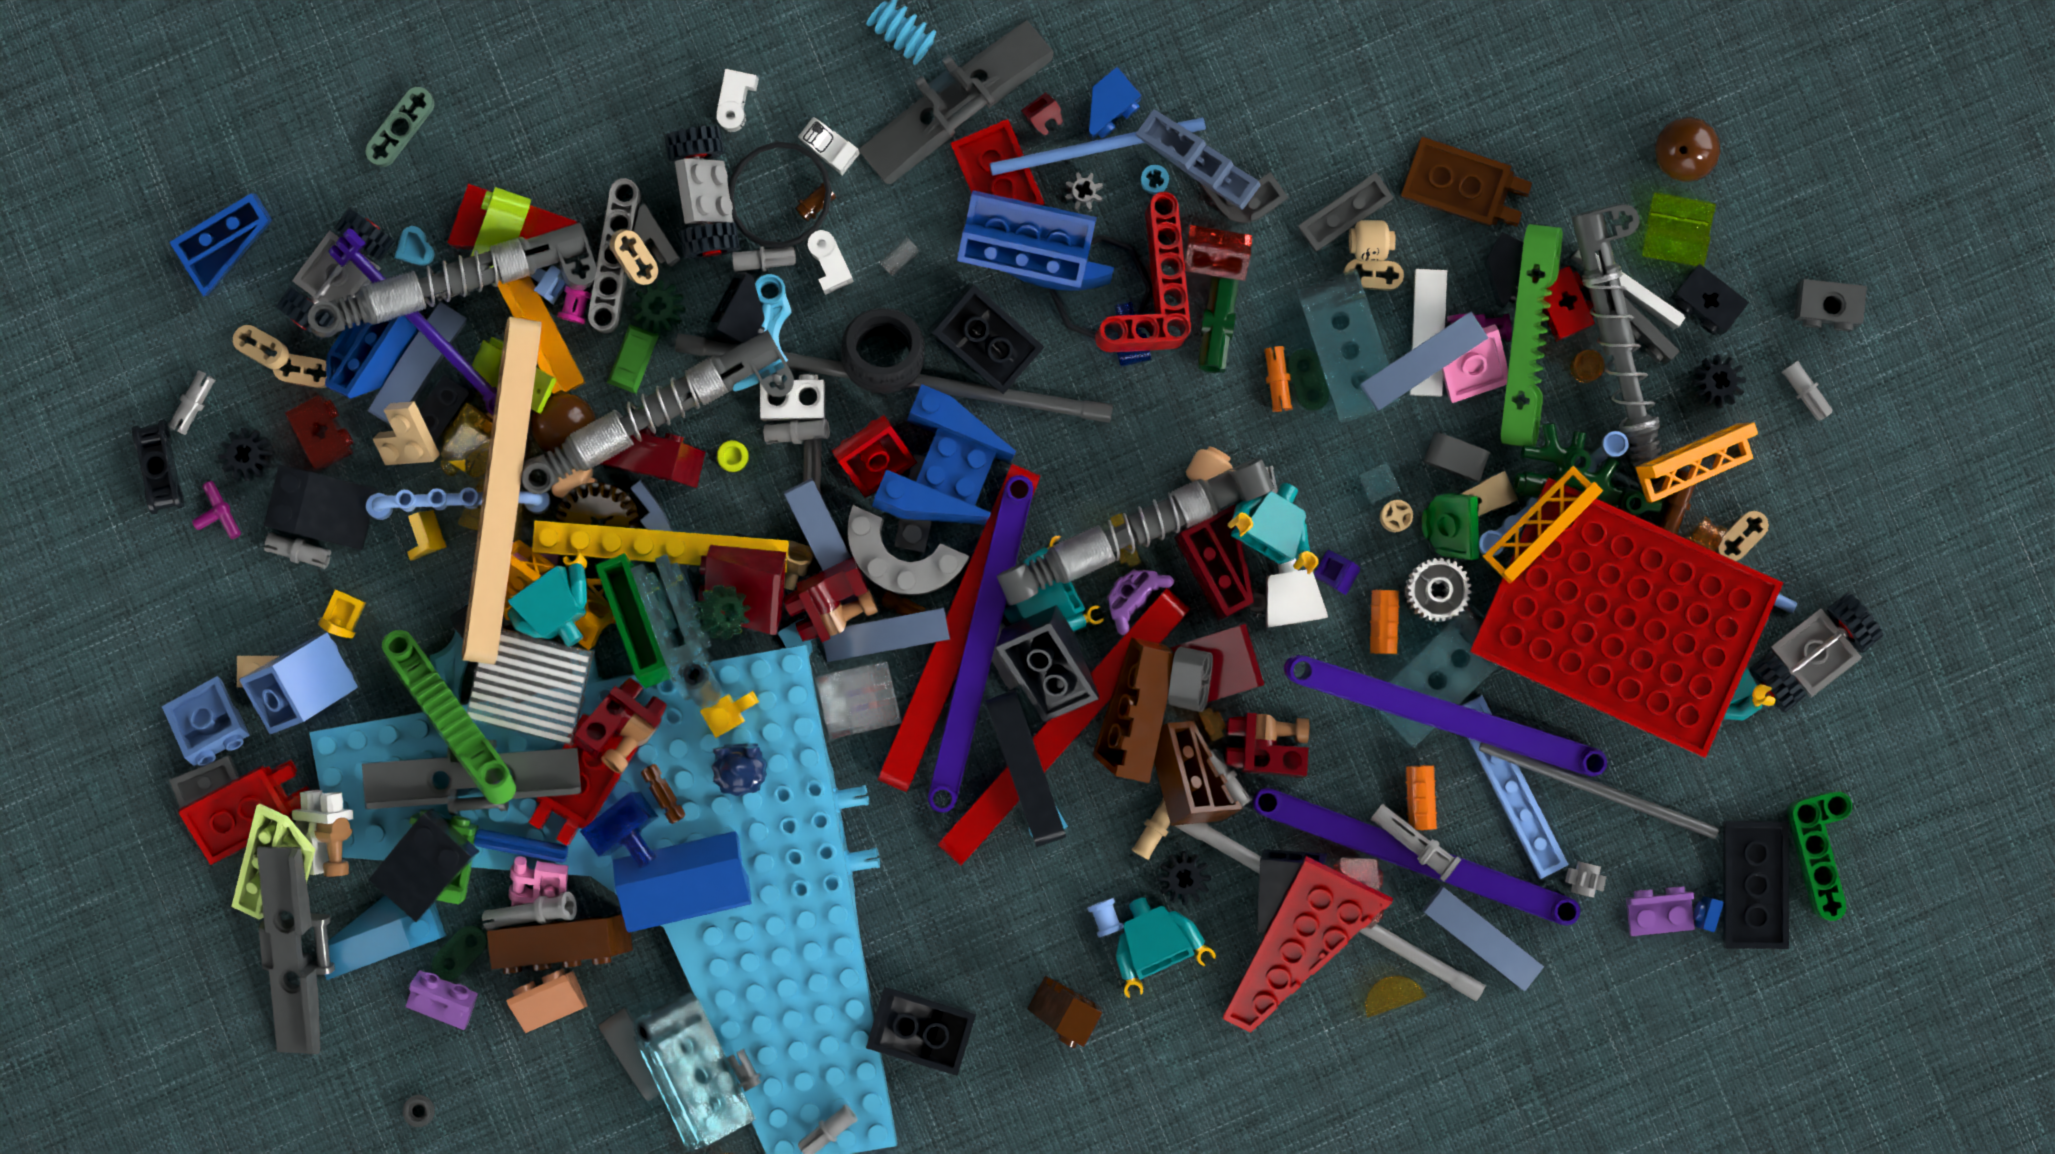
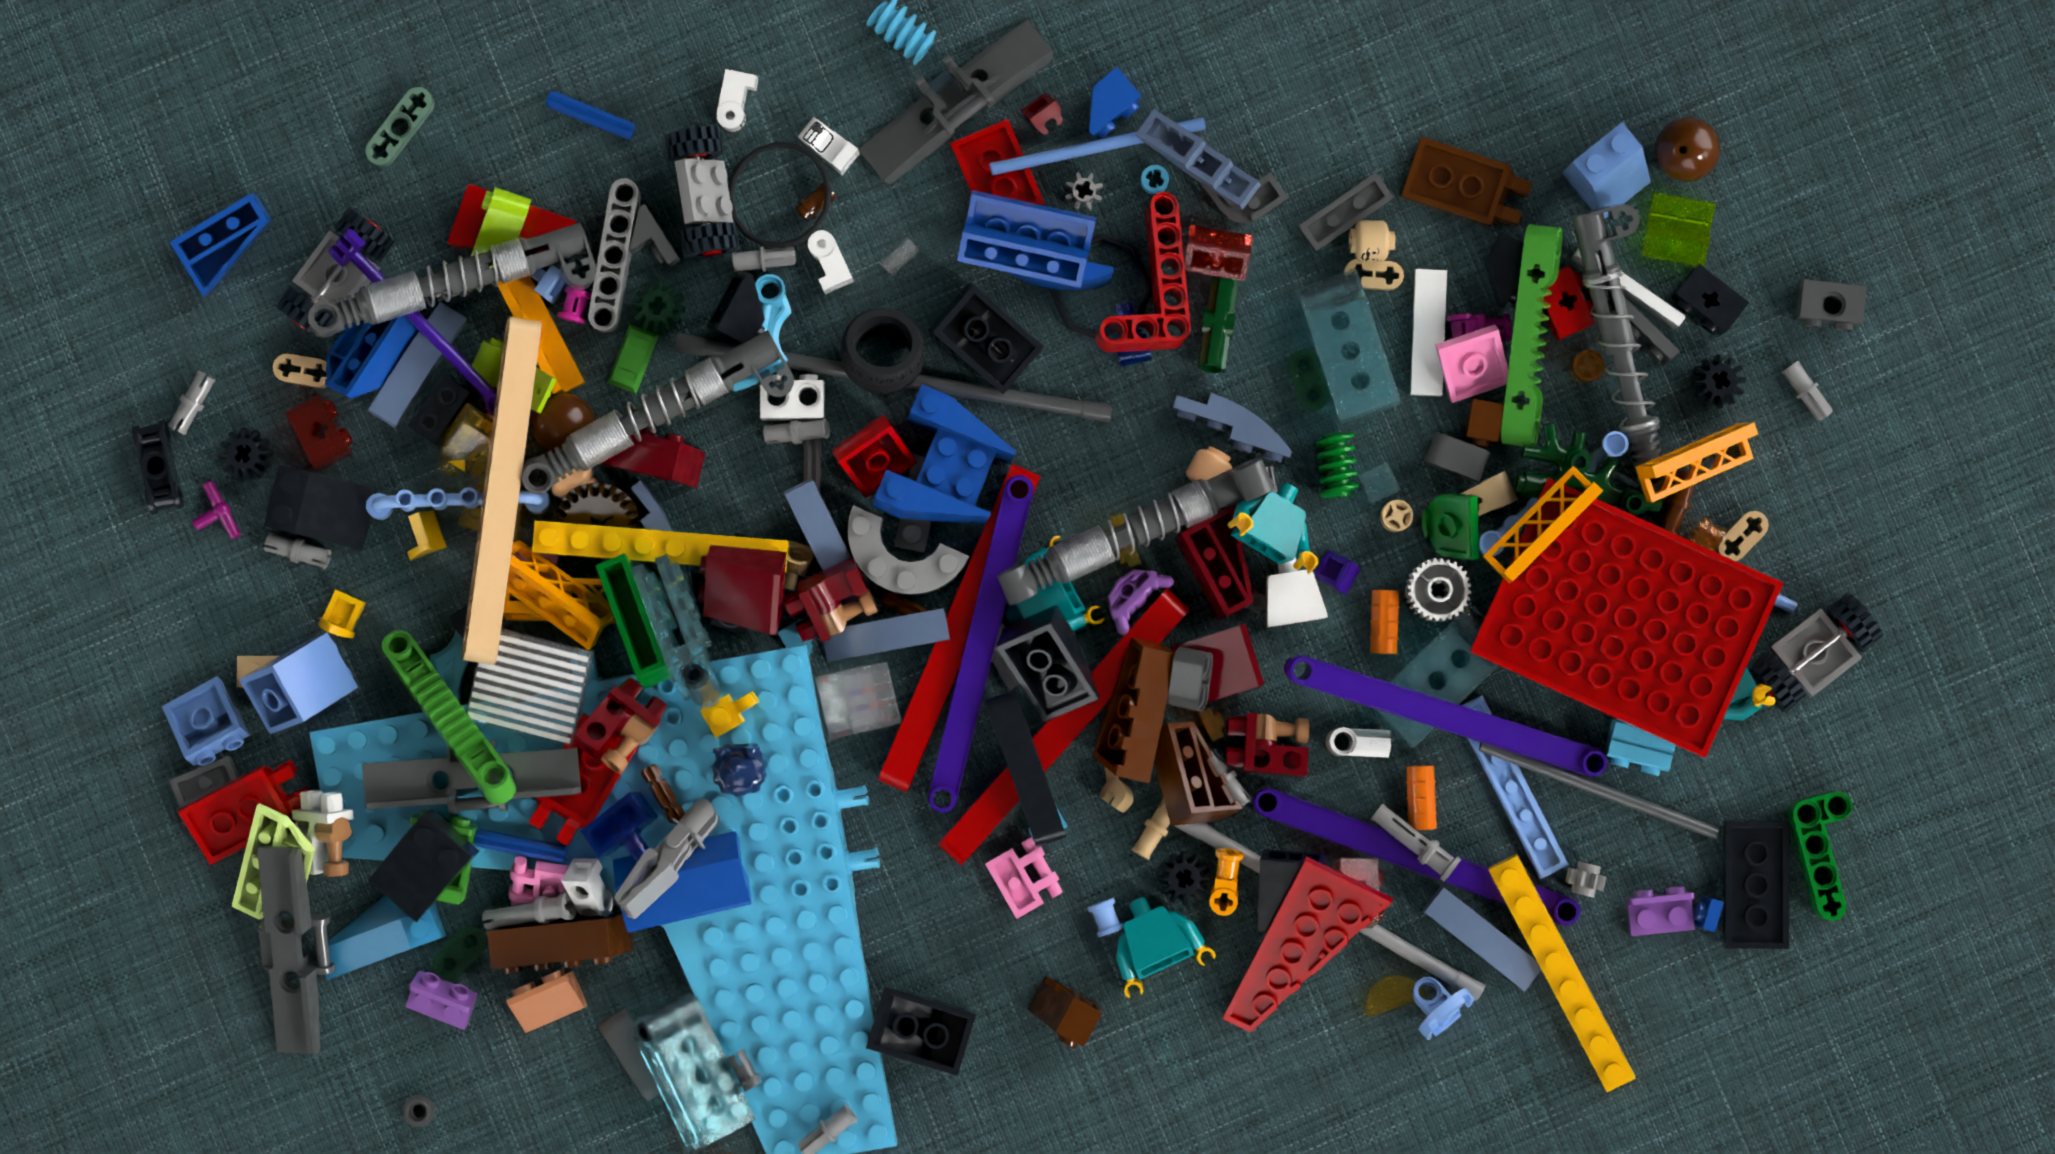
(257, 352): tan beam -> none
(409, 439): tan plate -> none
(414, 248): medium azure tile -> none
(552, 603): teal torso -> none
(587, 888): none -> white leg
(590, 115): none -> blue axle
(640, 253): tan beam -> none
(659, 866): none -> light grey arm
(717, 622): clear green gear -> none
(732, 456): neon yellow tile -> none
(1016, 884): none -> bright pink plate
(1118, 790): none -> tan piece
(1226, 881): none -> light orange connector
(1246, 428): none -> sand blue slope
(1278, 379): orange pin -> none
(1336, 465): none -> green piece
(1361, 742): none -> white piece
(1424, 361): sand blue slope -> none
(1441, 1010): none -> light blue tile
(1483, 422): none -> reddish brown brick
(1561, 972): none -> yellow plate
(1609, 170): none -> medium blue slope
(1631, 745): none -> medium azure brick

